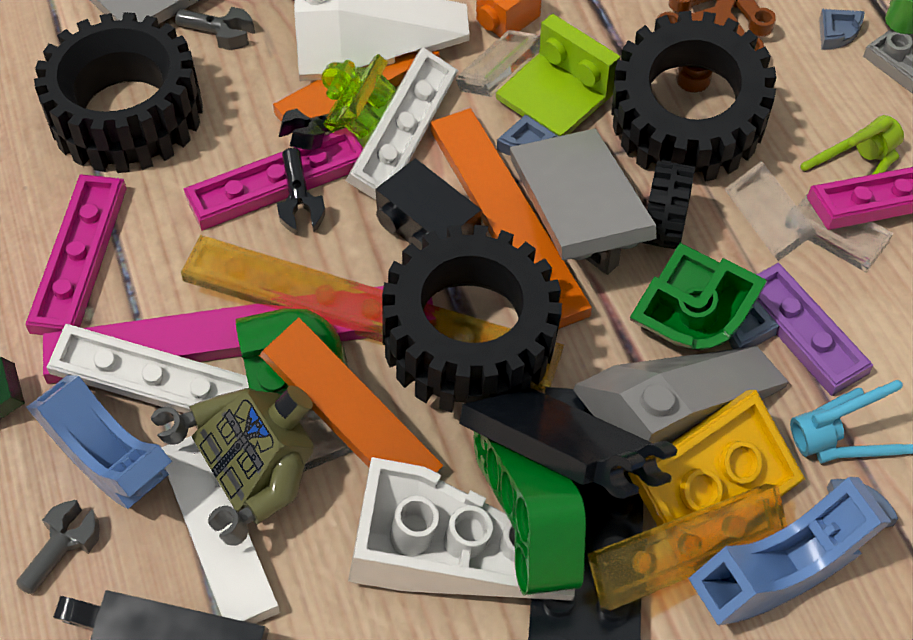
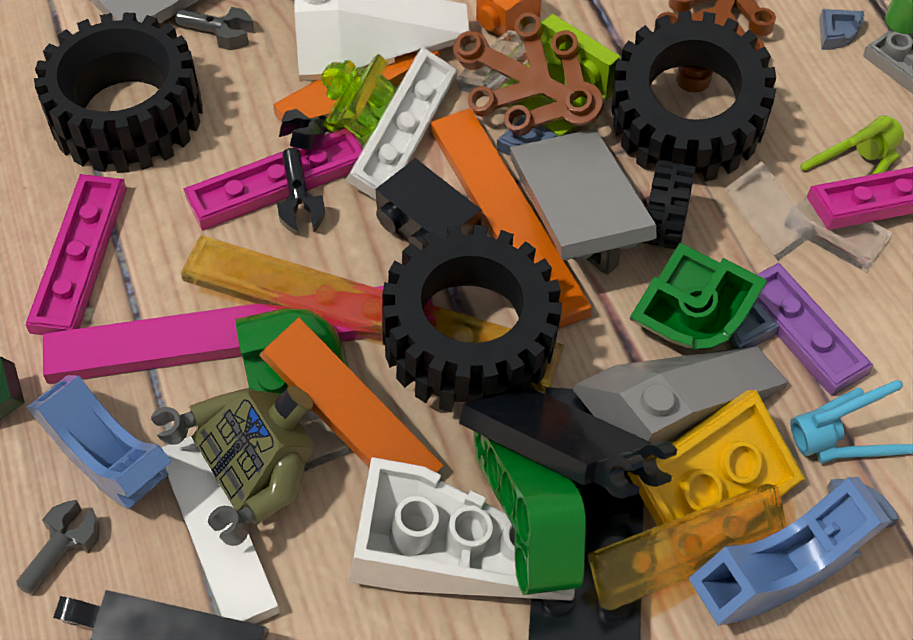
(139, 370): white tile -> none
(531, 80): none -> dark orange plant

